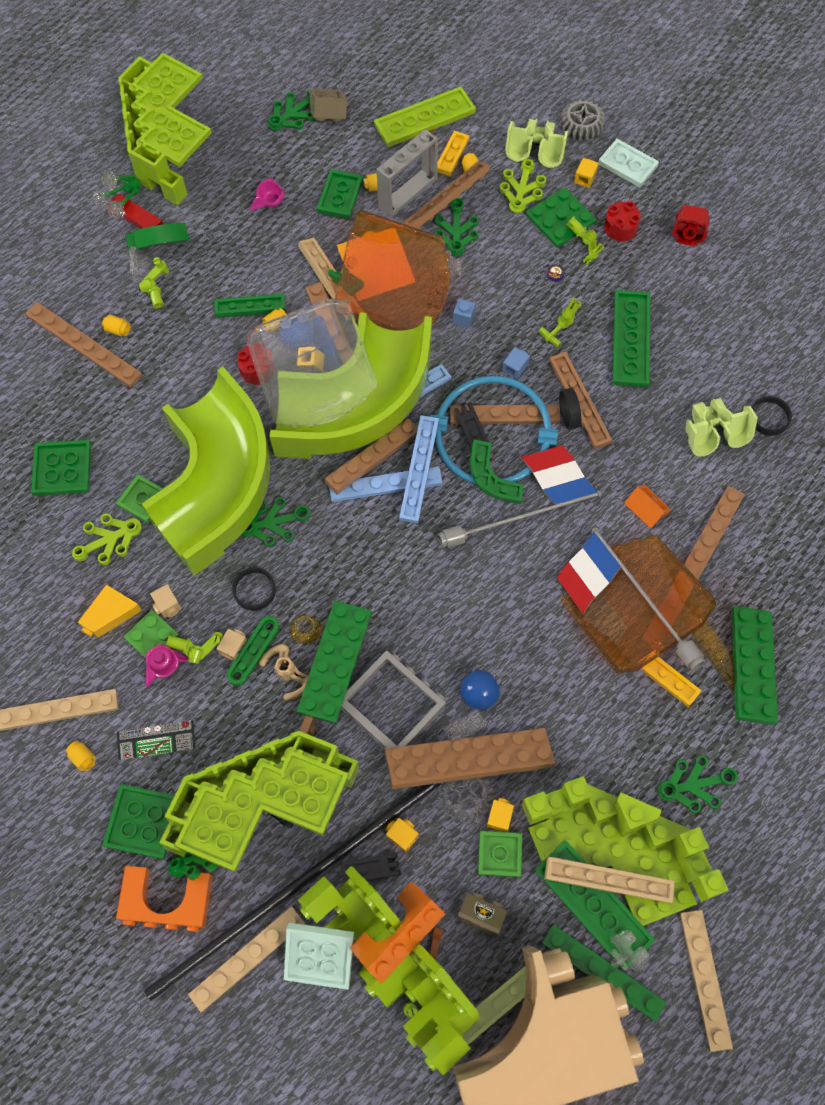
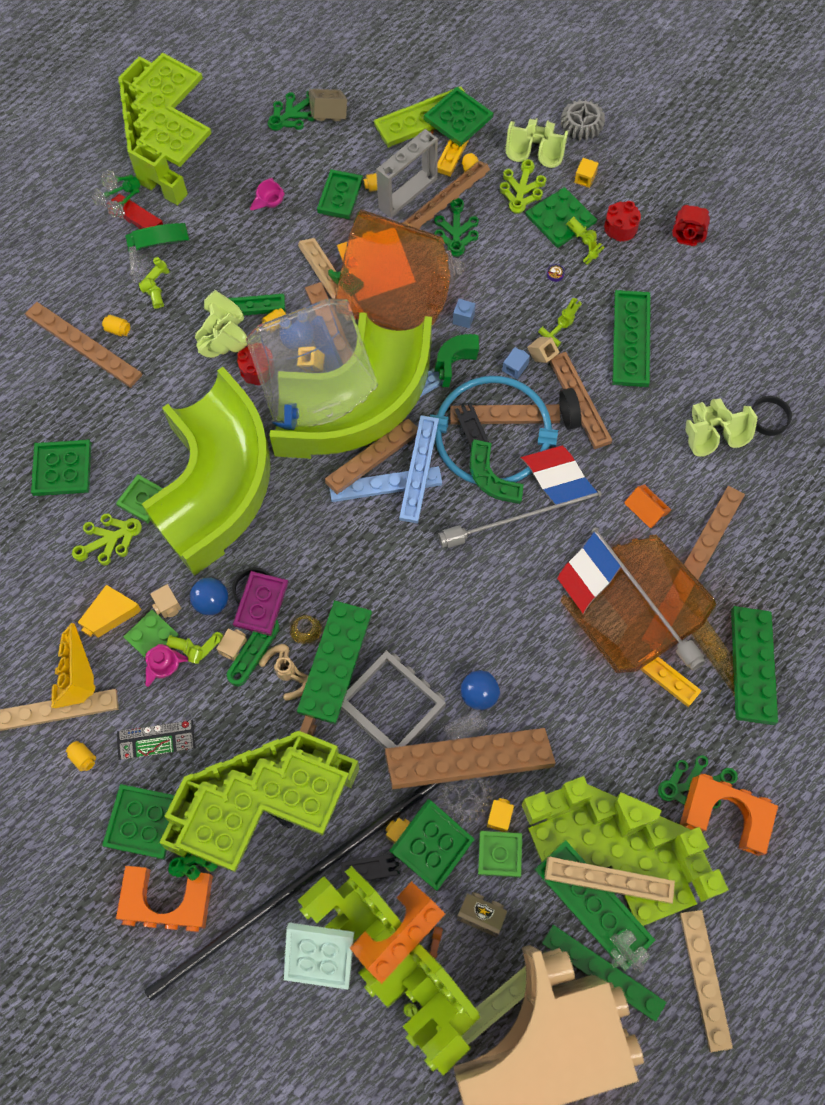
(74, 672): none -> yellow wedge
(209, 596): none -> blue helmet
(220, 328): none -> yellowish green piece
(244, 961): tan plate -> none
(260, 603): none -> magenta tile
(270, 522): green plant -> none
(291, 414): none -> blue plate
(432, 845): none -> green plate
(454, 349): none -> green arch
(458, 116): none -> green plate
(543, 349): none -> tan brick
(628, 163): light aqua plate -> none
(757, 812): none -> orange arch

